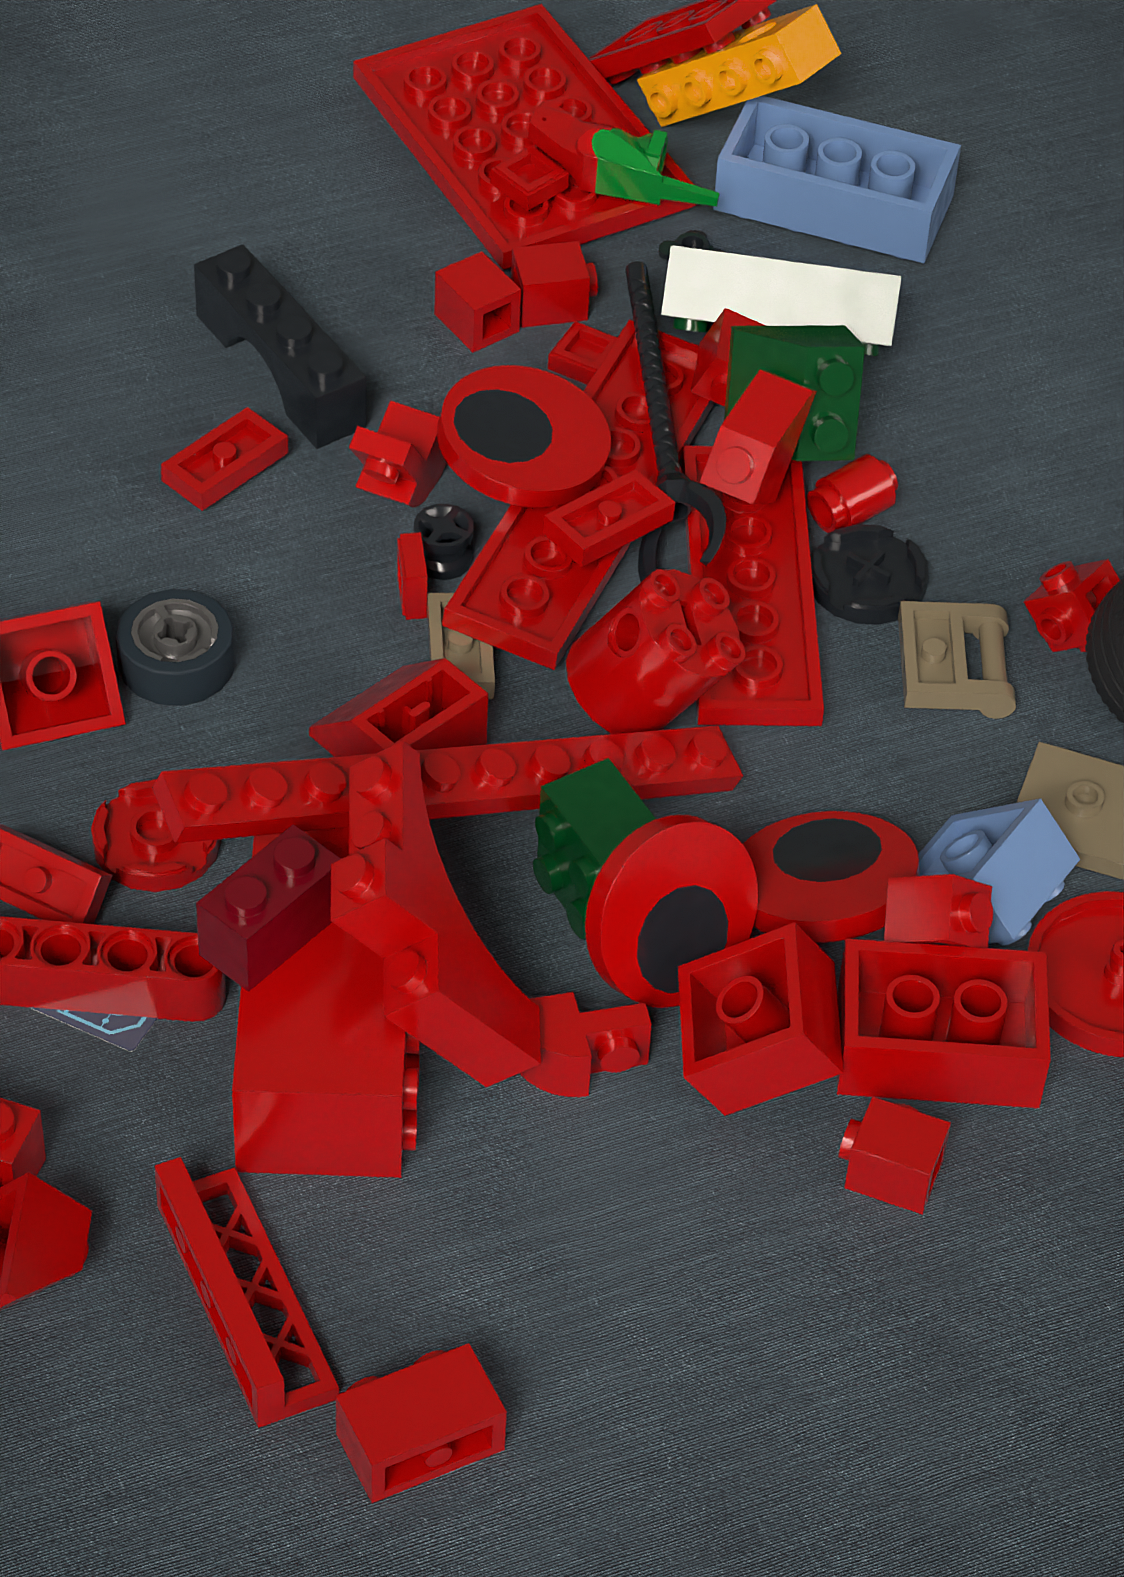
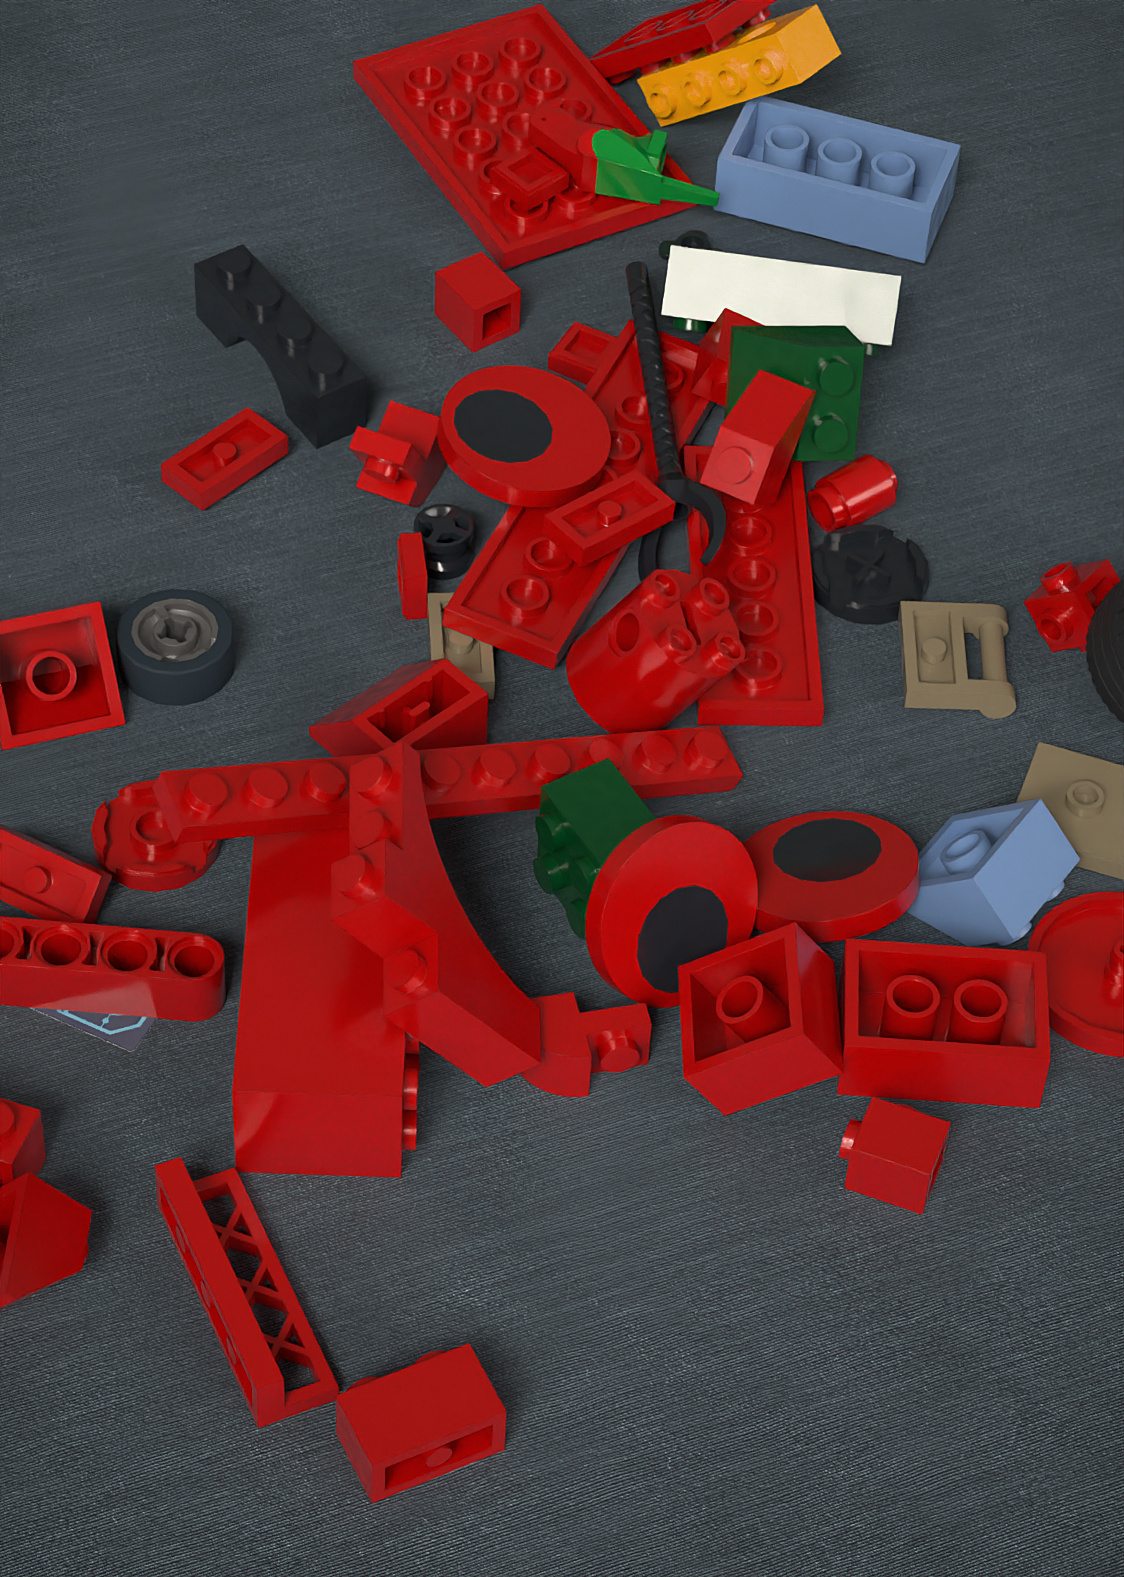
(267, 908): dark red brick -> none
(553, 283): red brick -> none
(938, 911): red brick -> none

